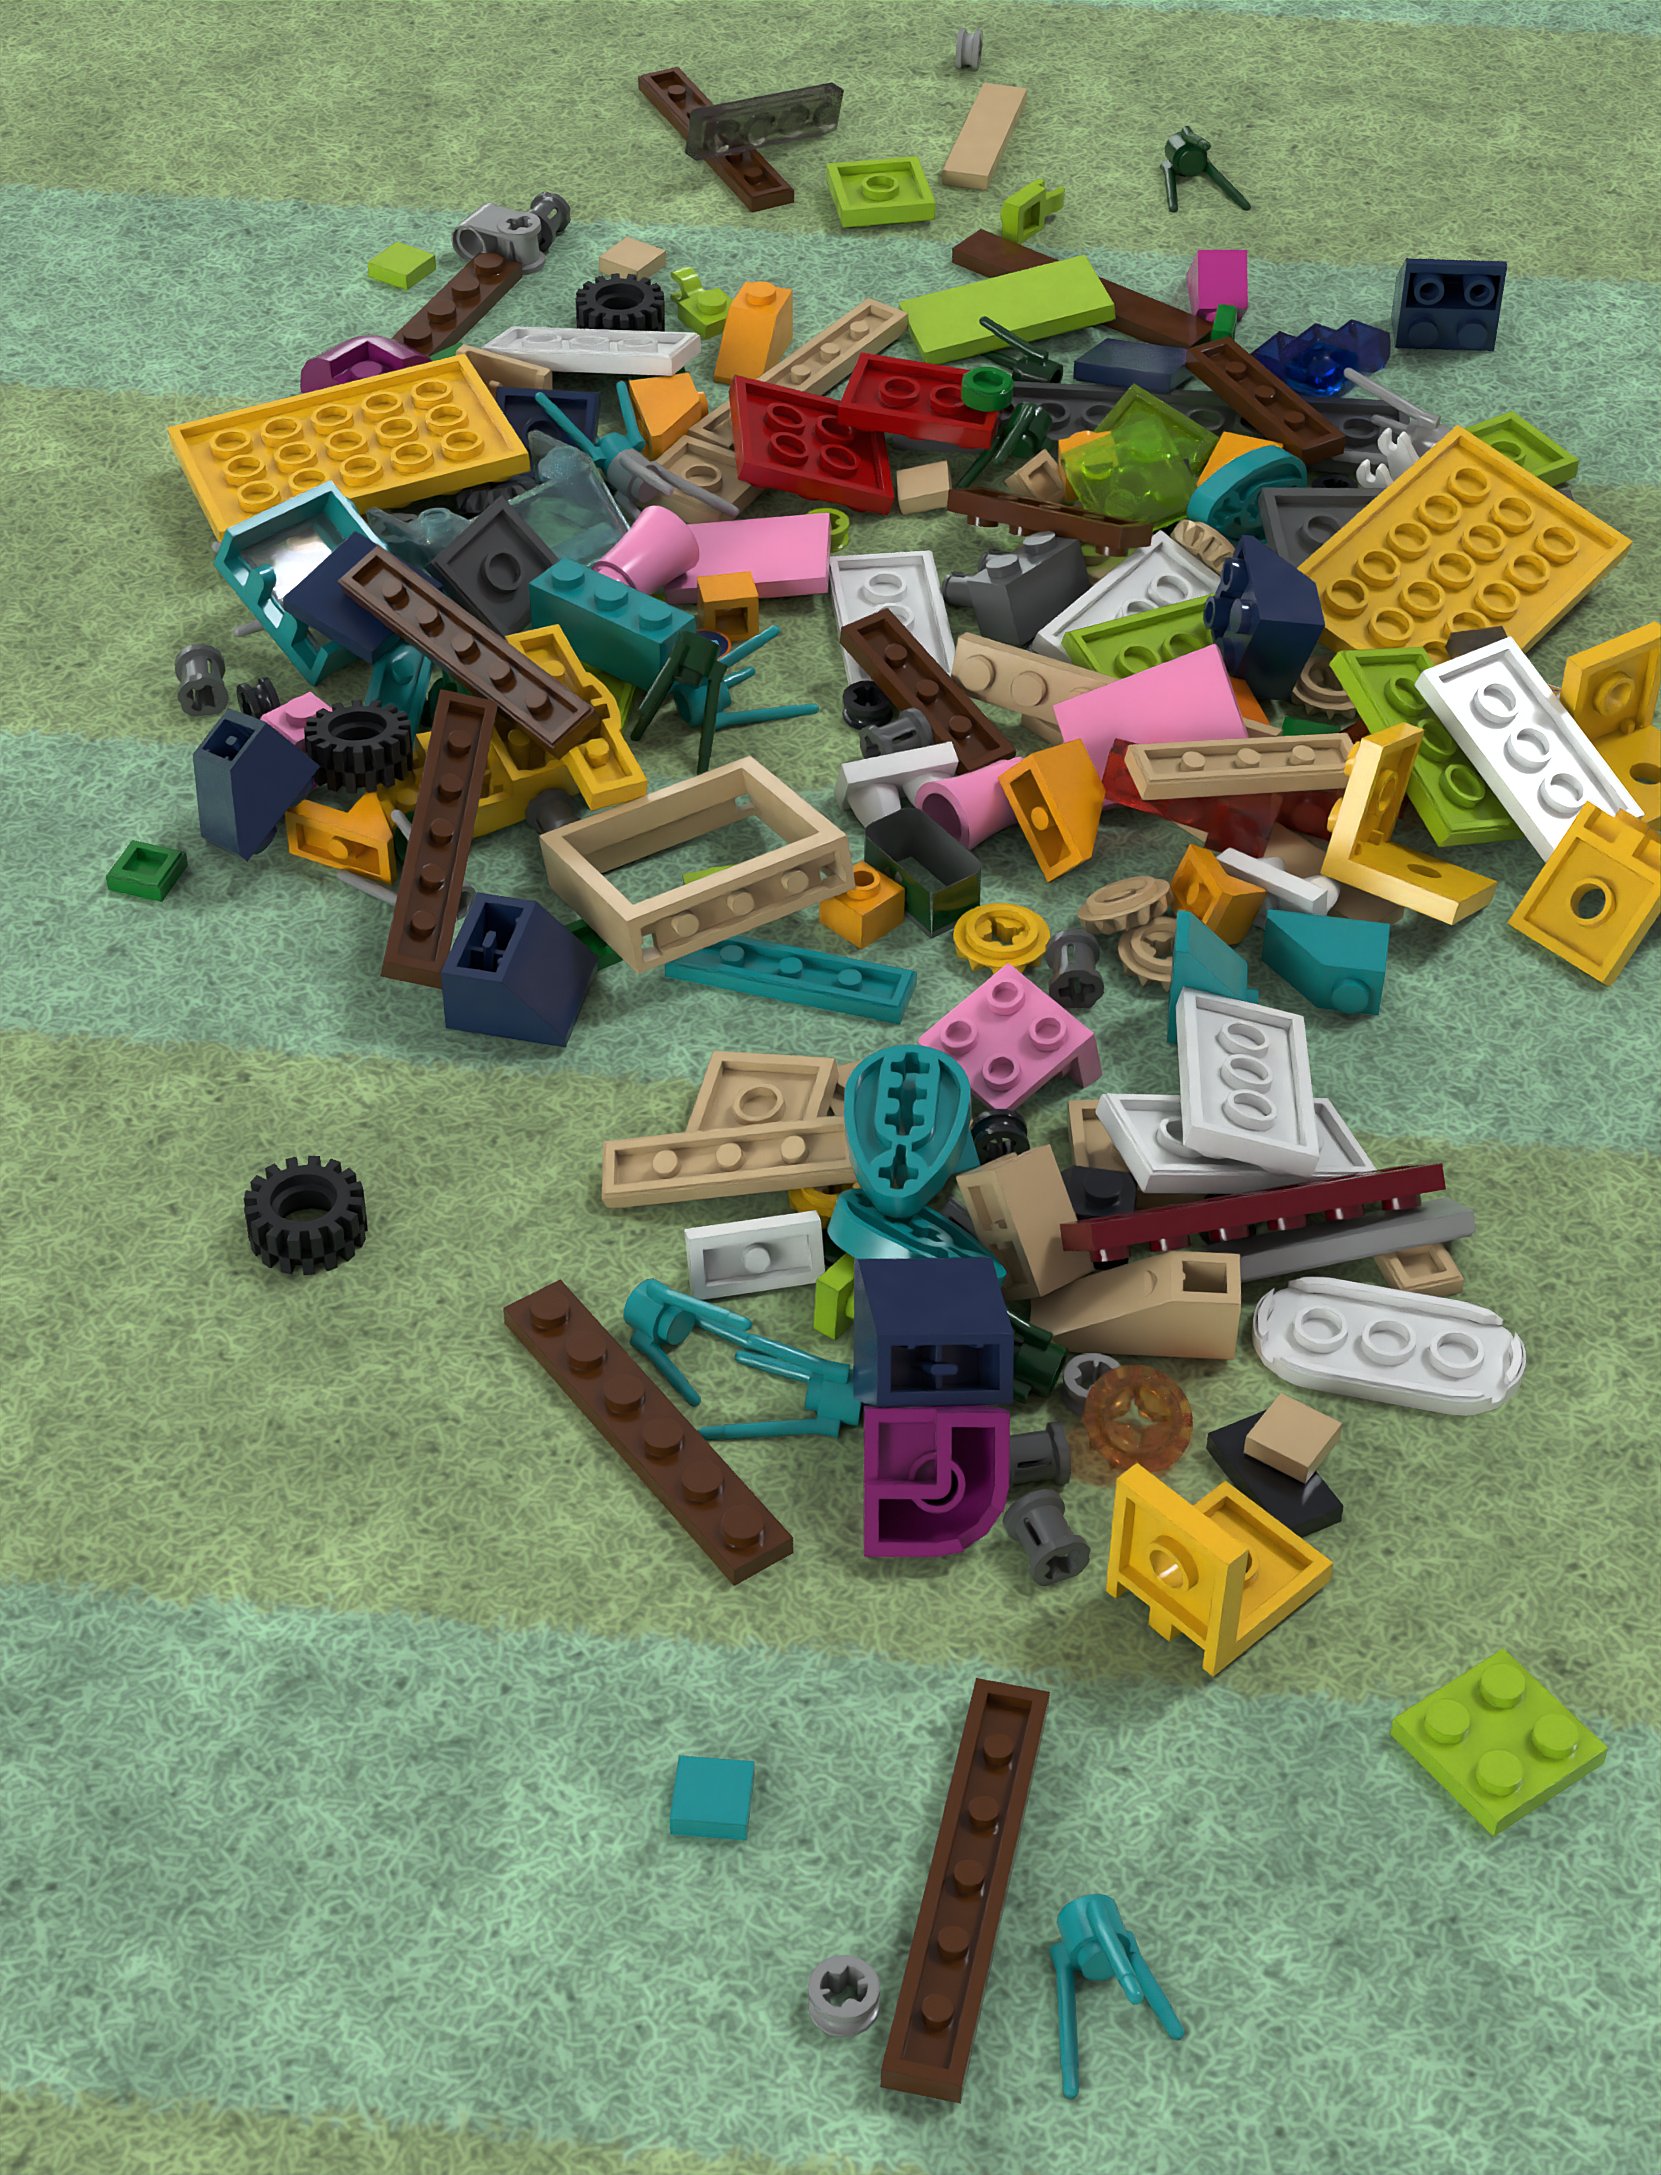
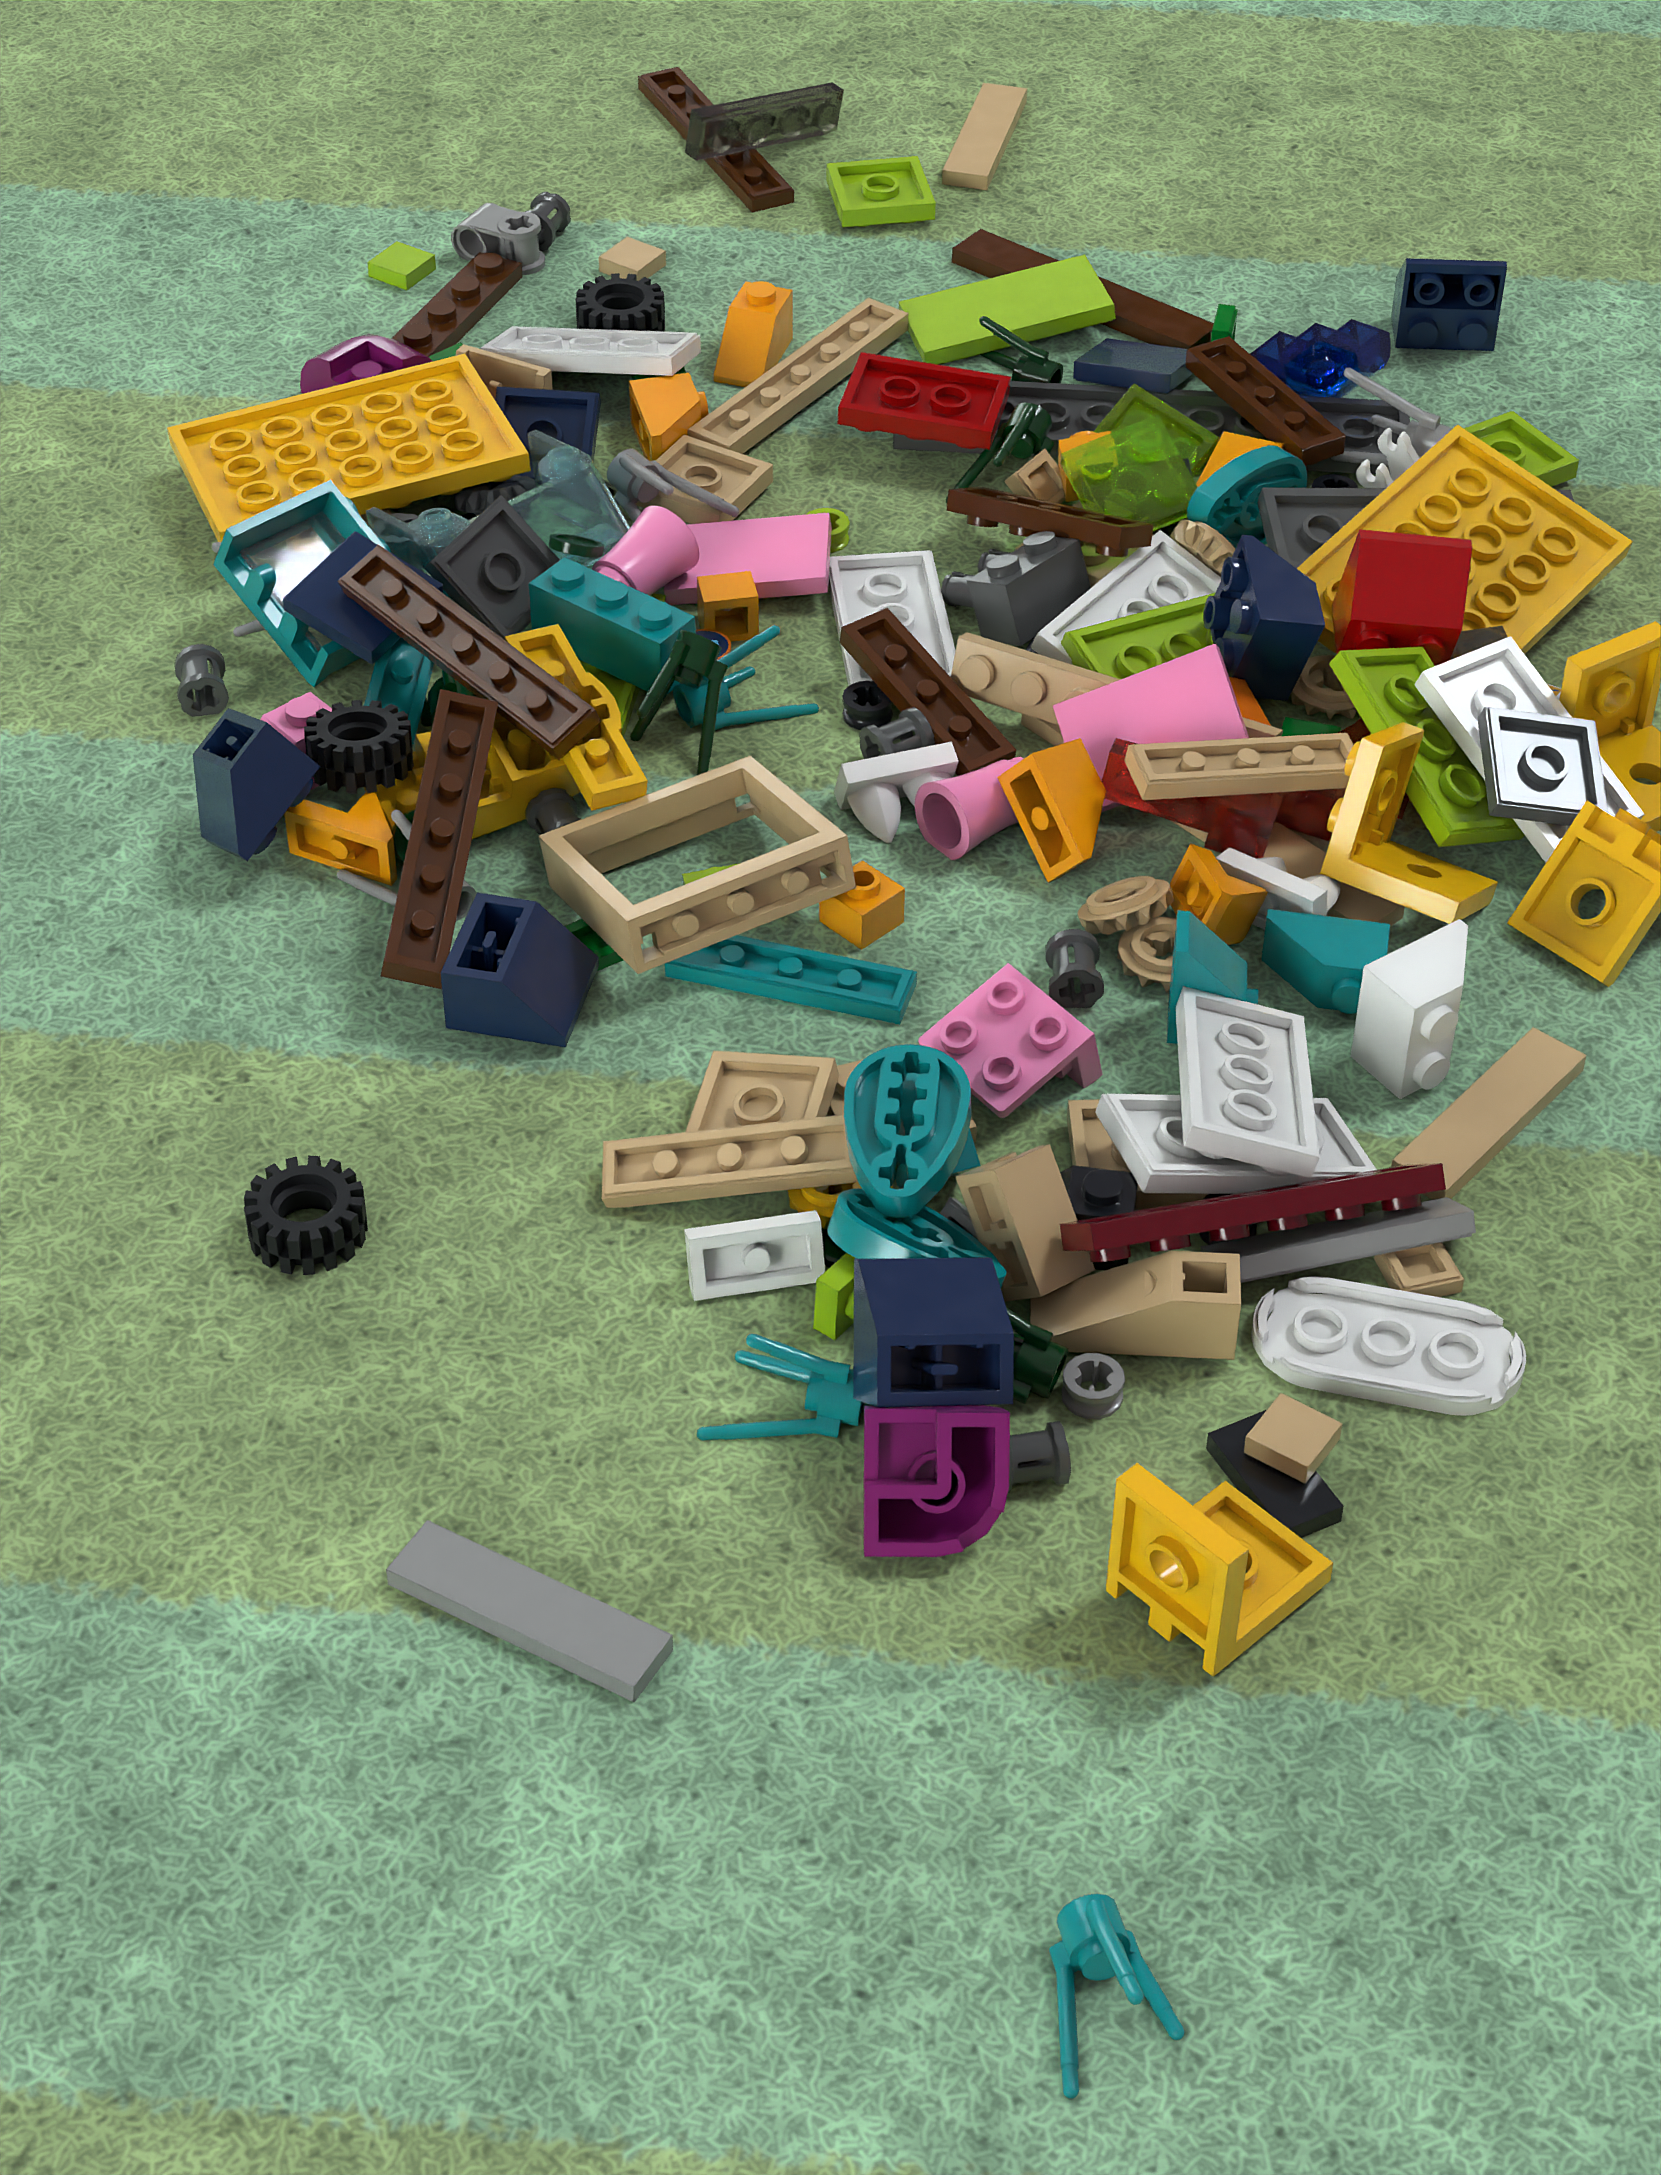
(147, 870): green tile -> none
(258, 699): black bush -> none
(530, 1610): none -> light grey tile
(576, 545): none -> dark green piece
(609, 445): teal plant -> none
(649, 1432): reddish brown plate -> none
(668, 1317): teal plant -> none
(699, 308): lime plate -> none
(712, 1797): teal tile -> none
(796, 446): red plate -> none
(853, 2015): light grey bush -> none
(917, 835): dark grey piece -> none
(923, 487): tan tile -> none
(965, 1893): reddish brown plate -> none
(969, 49): light grey bush -> none
(987, 389): green tile -> none
(998, 1125): black bush -> none
(1010, 923): yellow gear -> none
(1026, 209): lime plate -> none
(1046, 1537): dark grey bush -> none
(1156, 1399): clear orange gear -> none
(1188, 157): dark green plant -> none
(1217, 279): dark pink slope -> none
(1403, 593): none -> red slope
(1411, 1011): none -> white slope
(1494, 1109): none -> tan tile
(1498, 1741): lime plate -> none
(1540, 765): none -> tile

